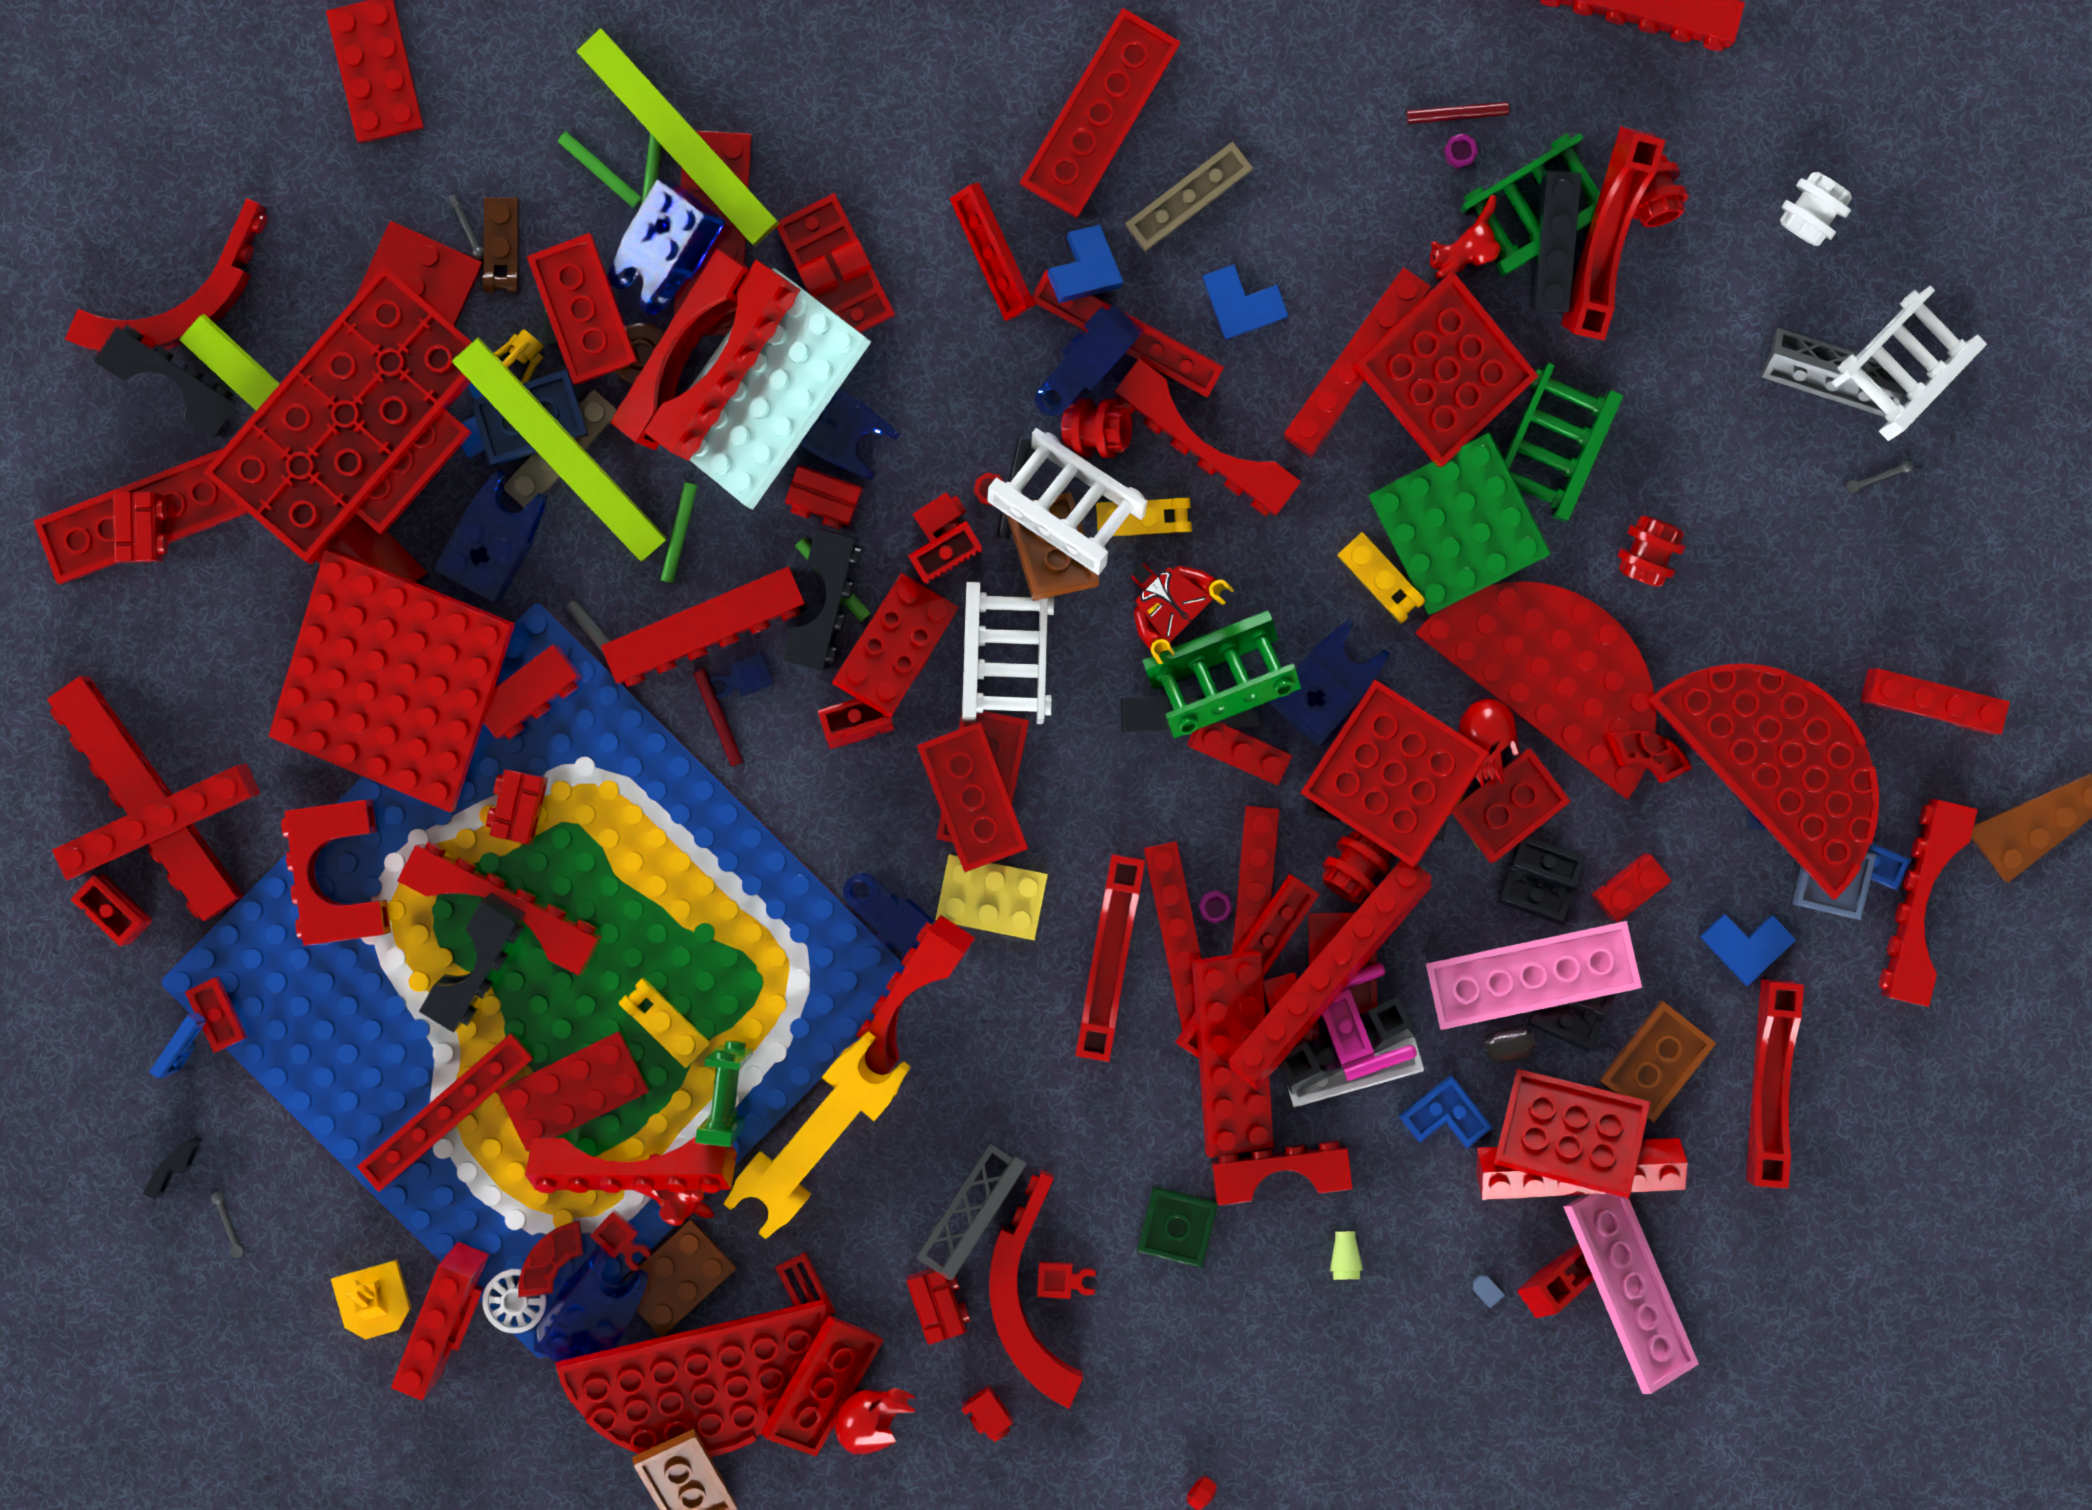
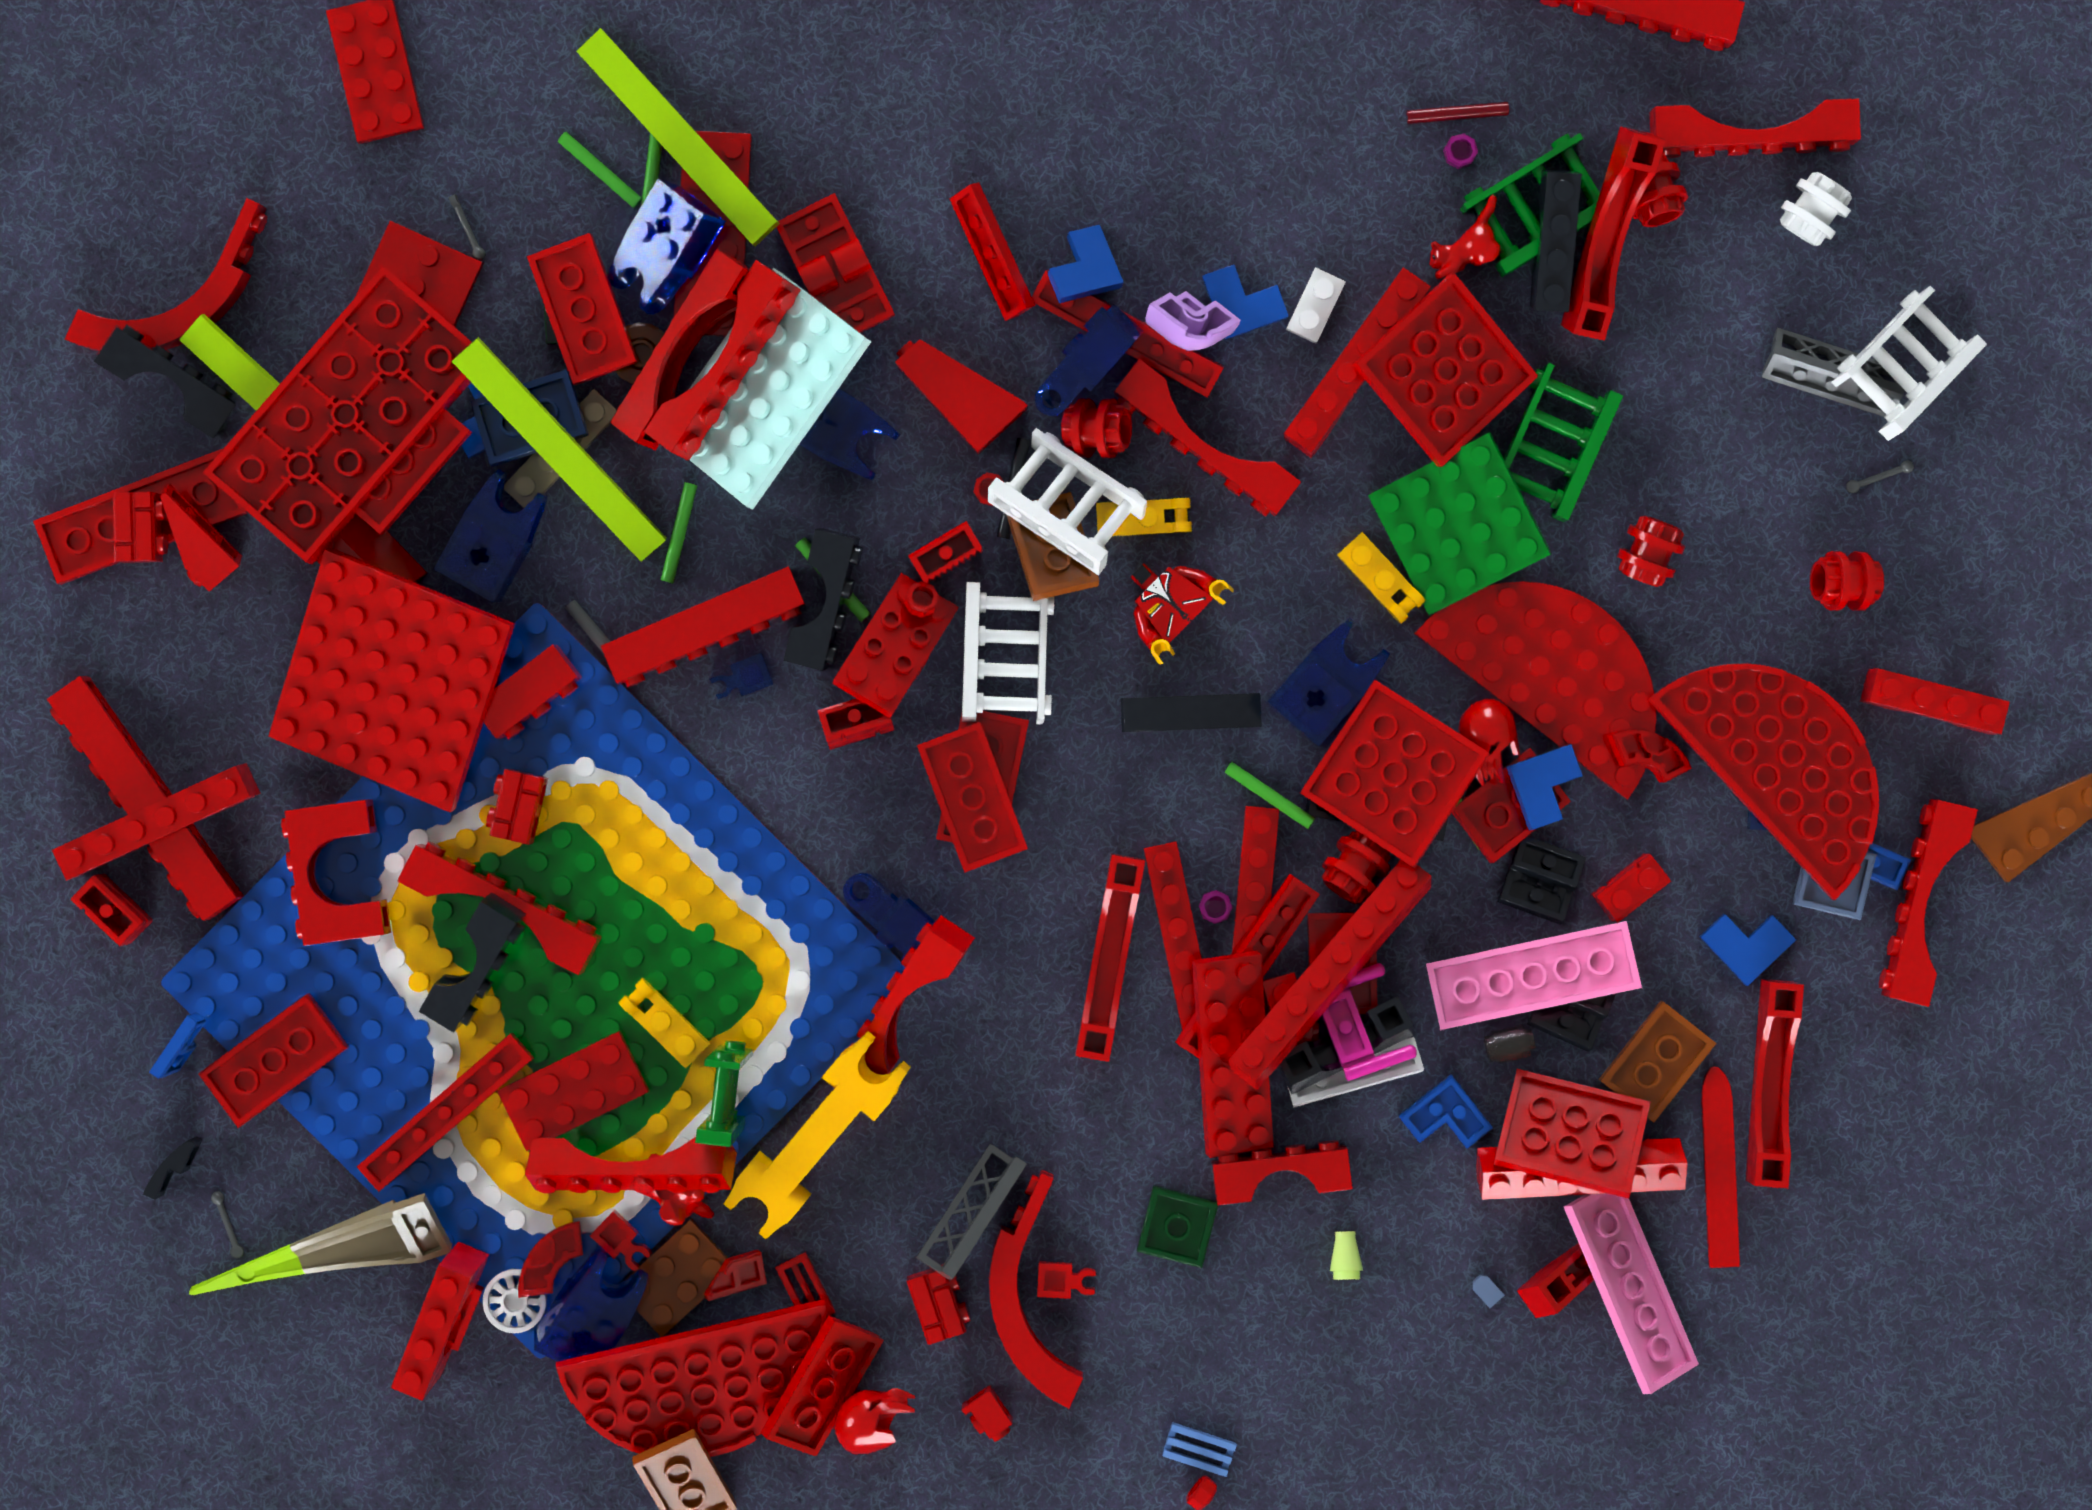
(201, 547): none -> red slope
(222, 1021): red plate -> none
(273, 1060): none -> red tile
(372, 1299): yellow piece -> none
(381, 1236): none -> dark tan plate
(501, 244): reddish brown plate -> none
(523, 348): yellow plant -> none
(718, 717): dark red bar -> none
(737, 1275): none -> red tile
(823, 497): red brick -> none
(921, 599): none -> red tile
(940, 515): red brick -> none
(963, 397): none -> red slope
(992, 898): light yellow plate -> none
(1100, 113): red plate -> none
(1188, 196): dark tan plate -> none
(1189, 322): none -> lavender brick
(1192, 1461): none -> medium blue tile
(1213, 649): green fence -> none
(1241, 751): red plate -> none
(1270, 795): none -> bright green bar
(1315, 305): none -> white plate
(1534, 784): none -> blue tile
(1685, 129): none -> red arch
(1720, 1170): none -> red piece
(1846, 580): none -> red piece

